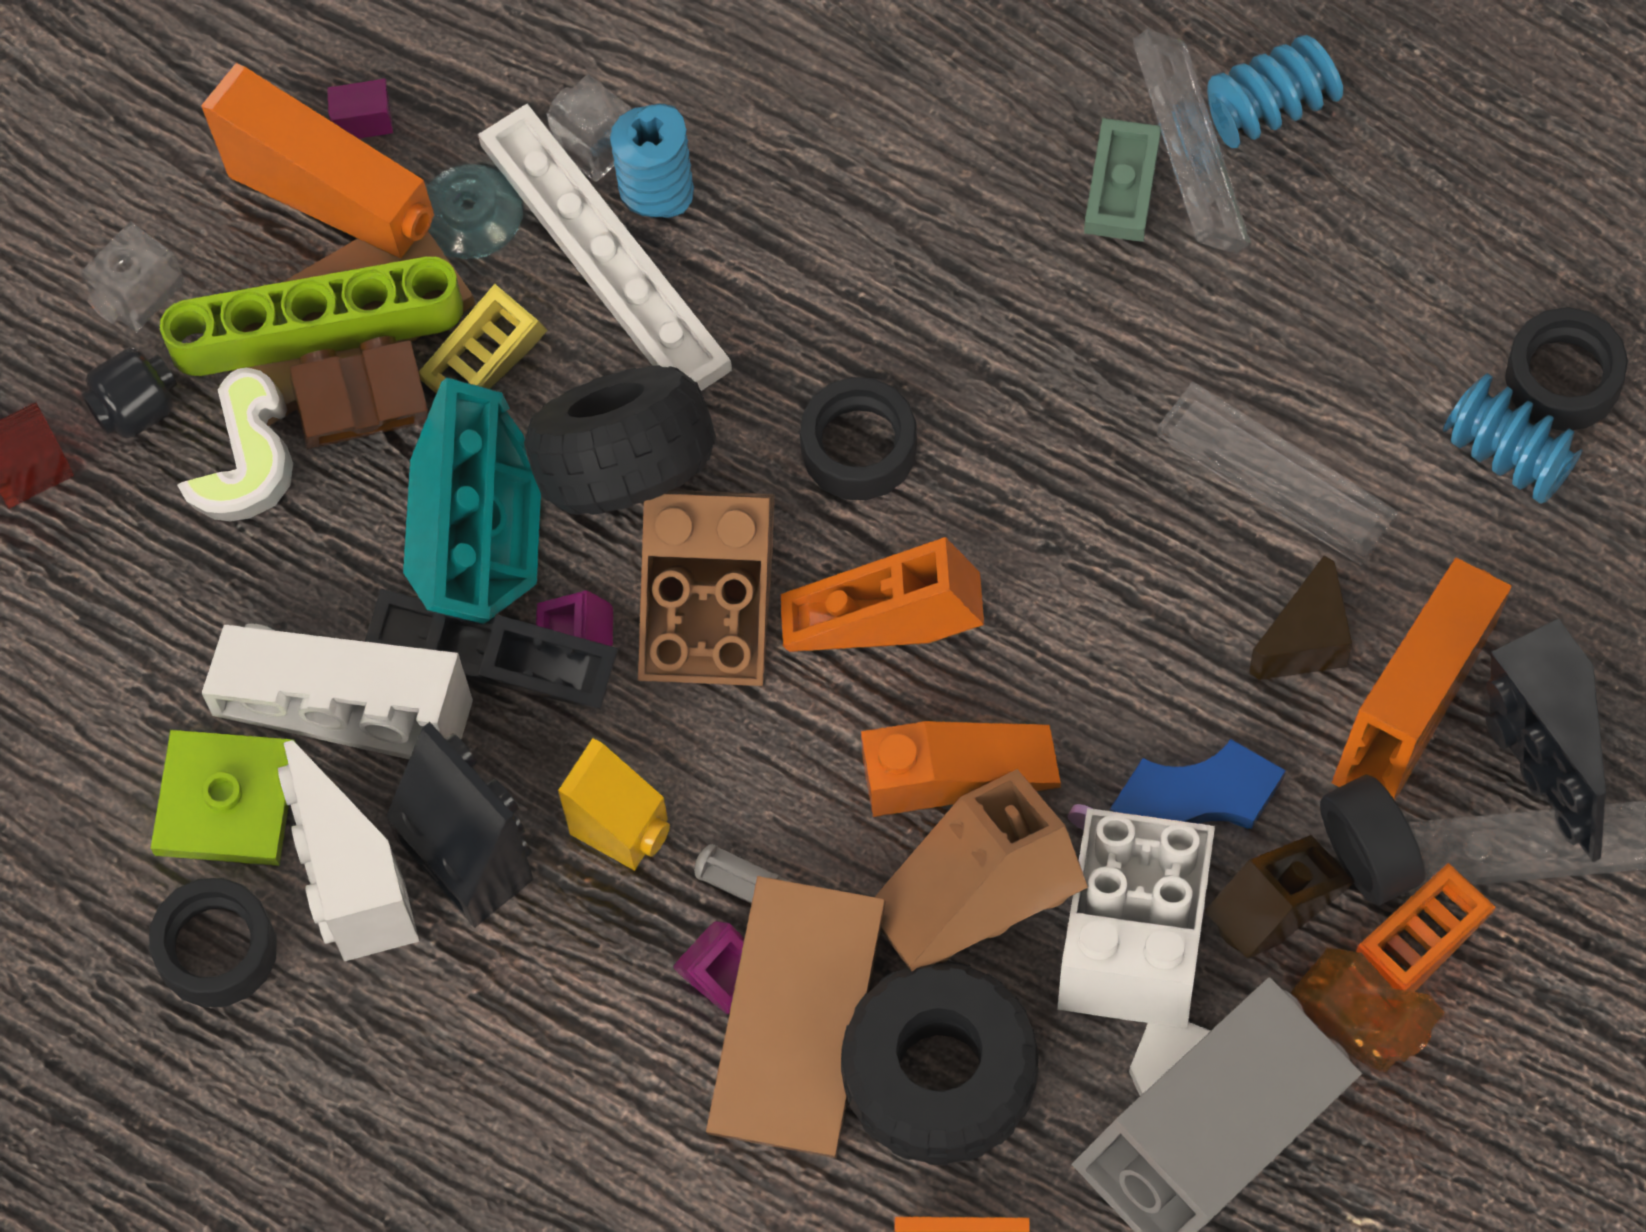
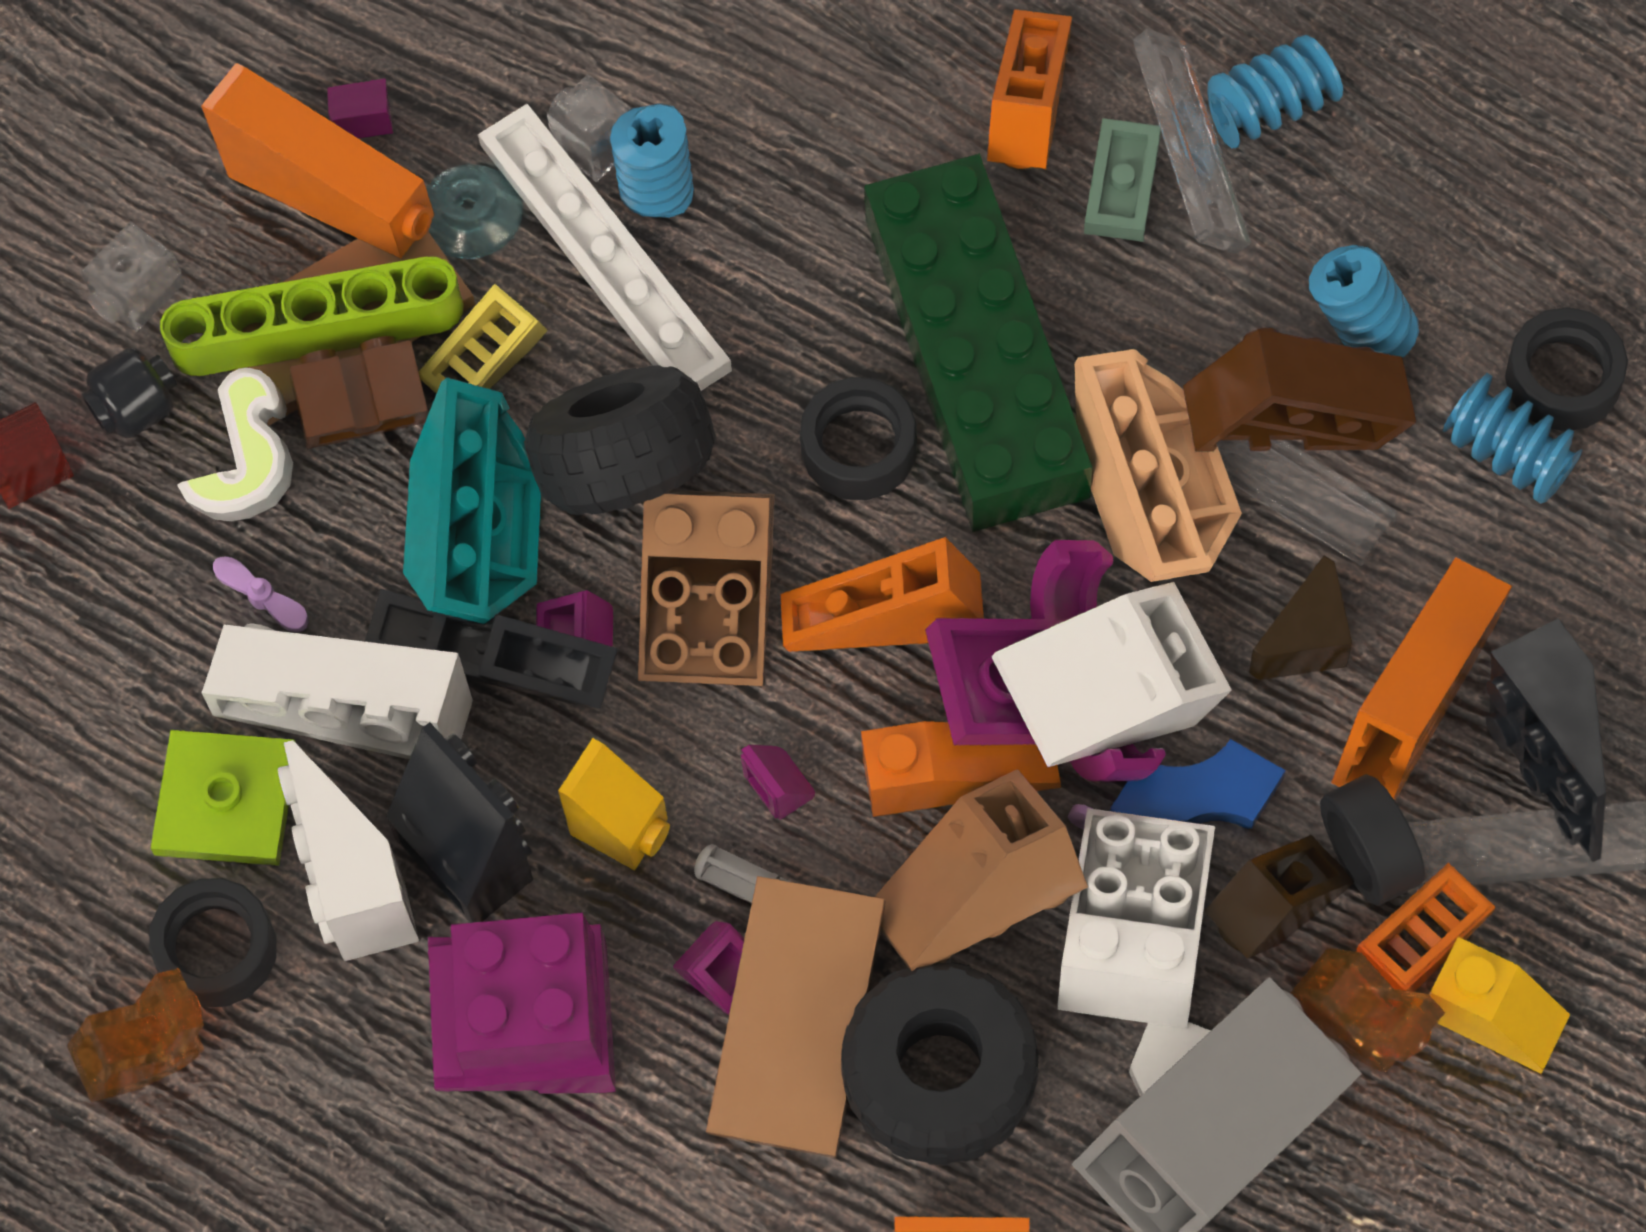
(141, 1041): none -> clear orange brick
(261, 594): none -> lavender piece
(522, 1006): none -> magenta piece
(775, 779): none -> magenta slope
(972, 688): none -> magenta piece
(977, 343): none -> dark green brick
(1028, 89): none -> orange slope
(1113, 675): none -> white slope
(1155, 494): none -> light nougat wedge
(1299, 391): none -> reddish brown wedge
(1363, 301): none -> dark azure piece
(1498, 1005): none -> yellow slope

